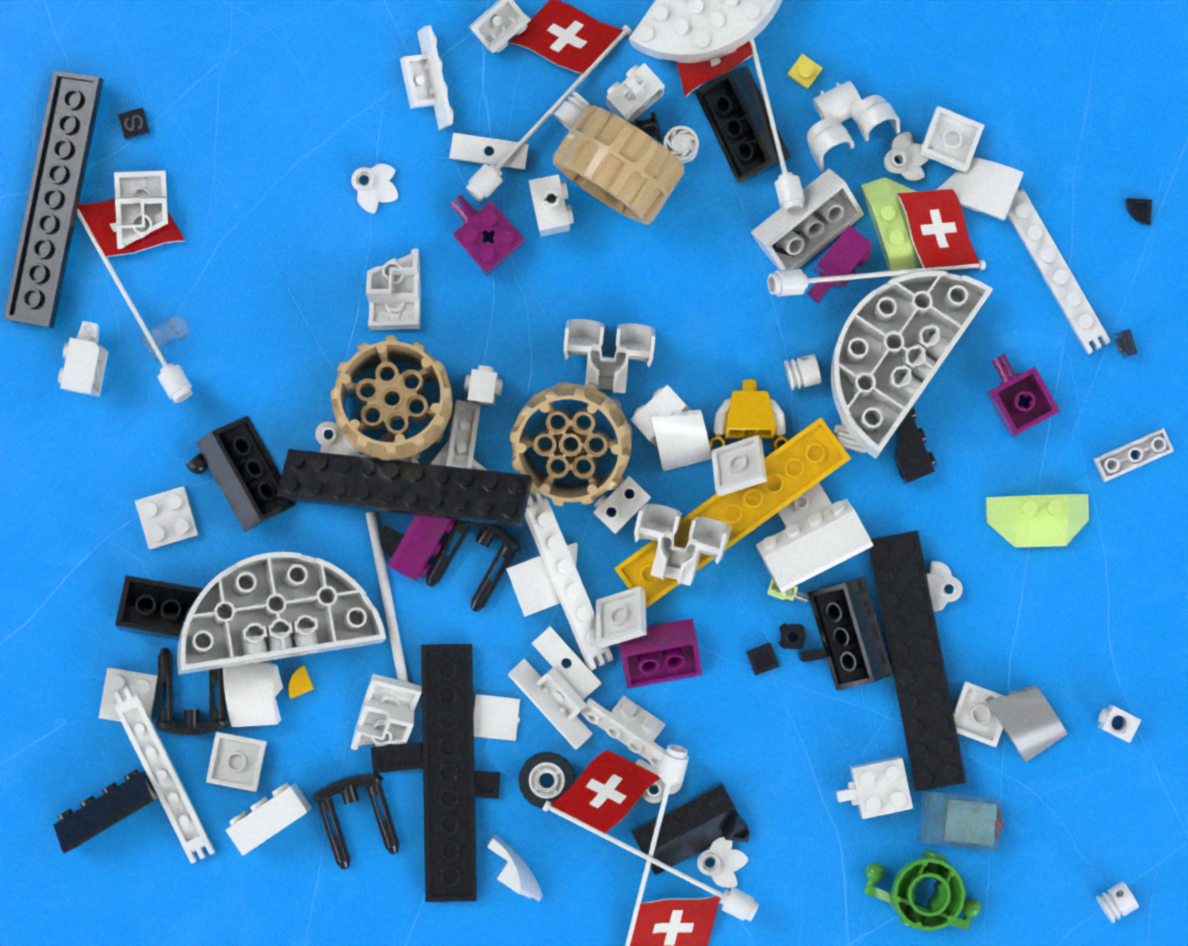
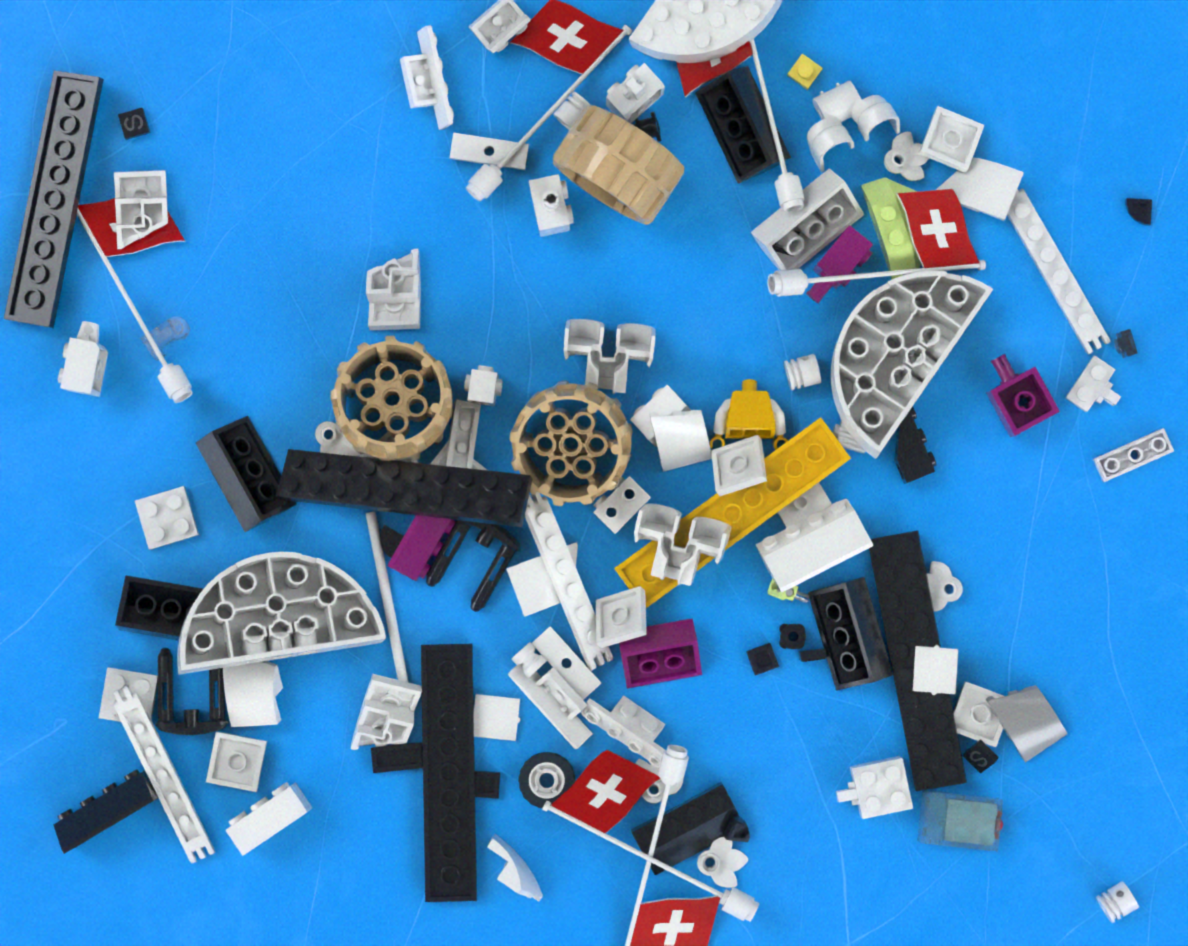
(197, 464): black hinge -> none
(300, 683): yellow tile -> none
(347, 787): black piece -> none
(378, 188): white plate -> none
(476, 225): magenta brick -> none
(530, 661): none -> white wheel
(682, 143): white wheel -> none
(935, 670): none -> white piece
(942, 906): bright green piece -> none
(980, 756): none -> black tile
(1038, 518): yellowish green wedge -> none
(1093, 386): none -> white hinge
(1129, 726): white brick -> none

